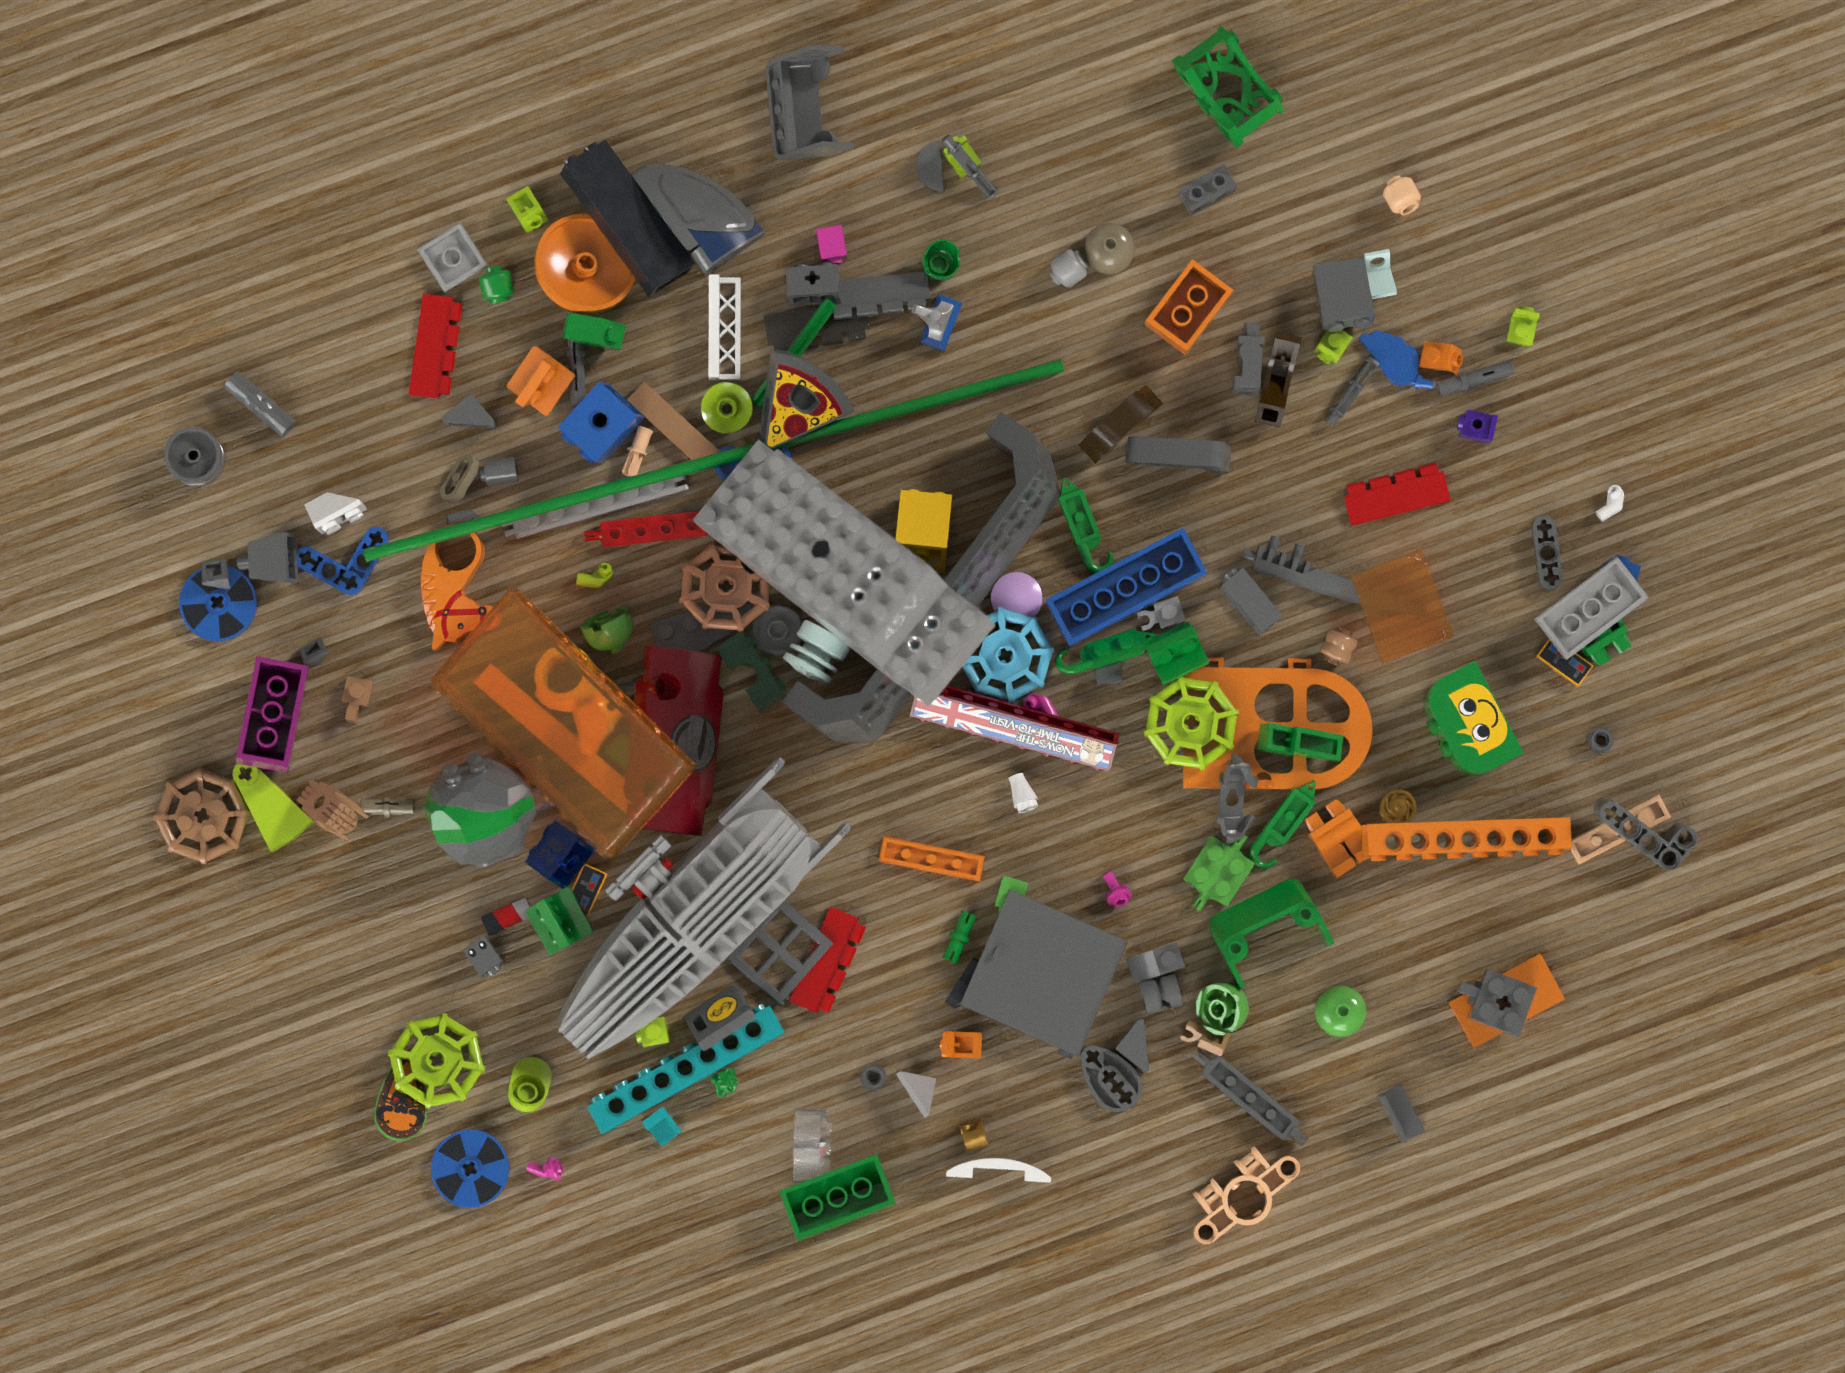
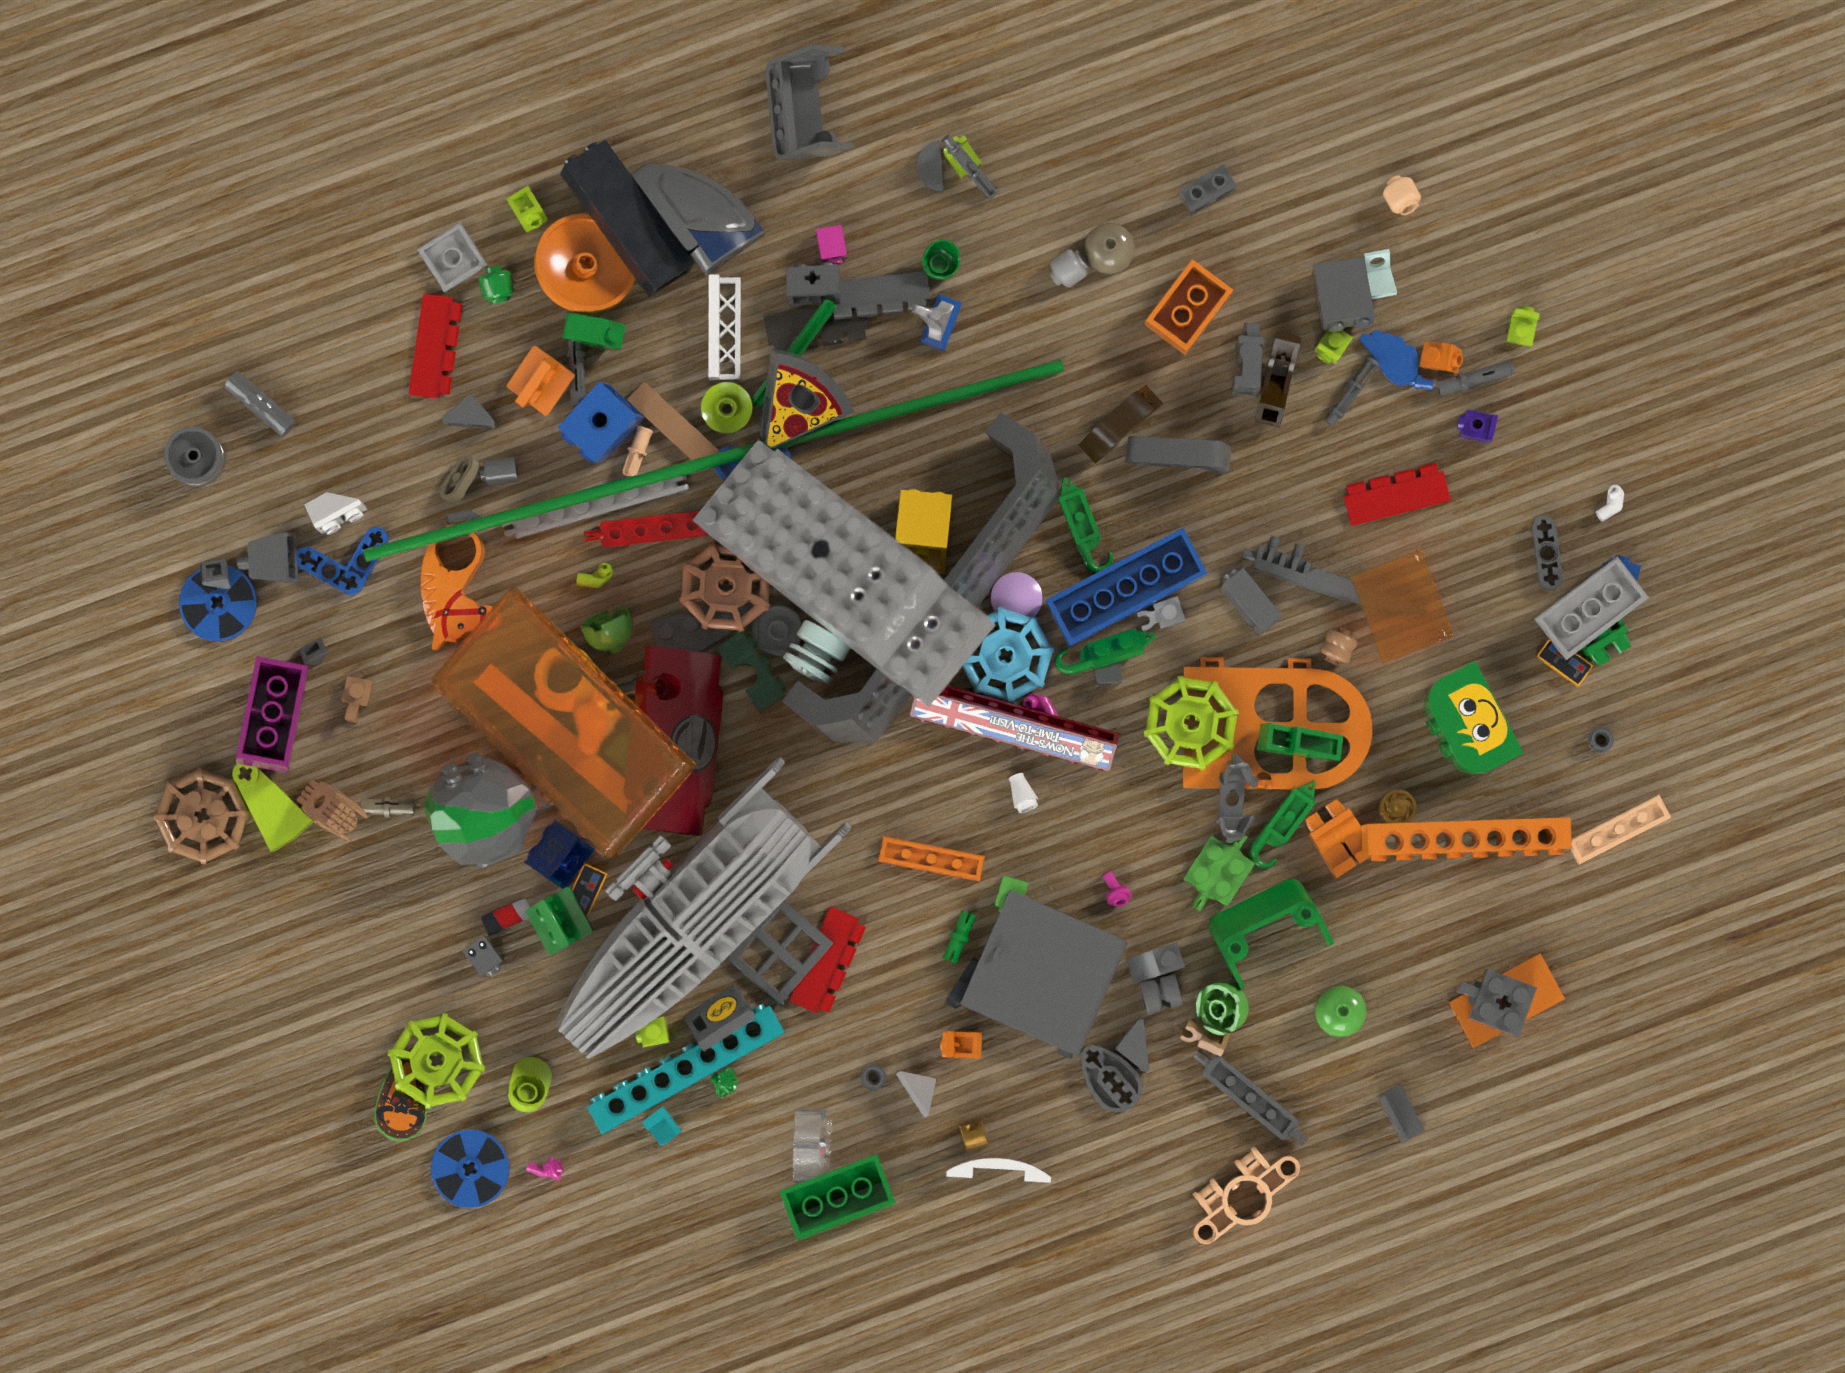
(1176, 653): green bracket -> none
(1228, 122): green fence -> none
(1639, 831): dark grey beam -> none

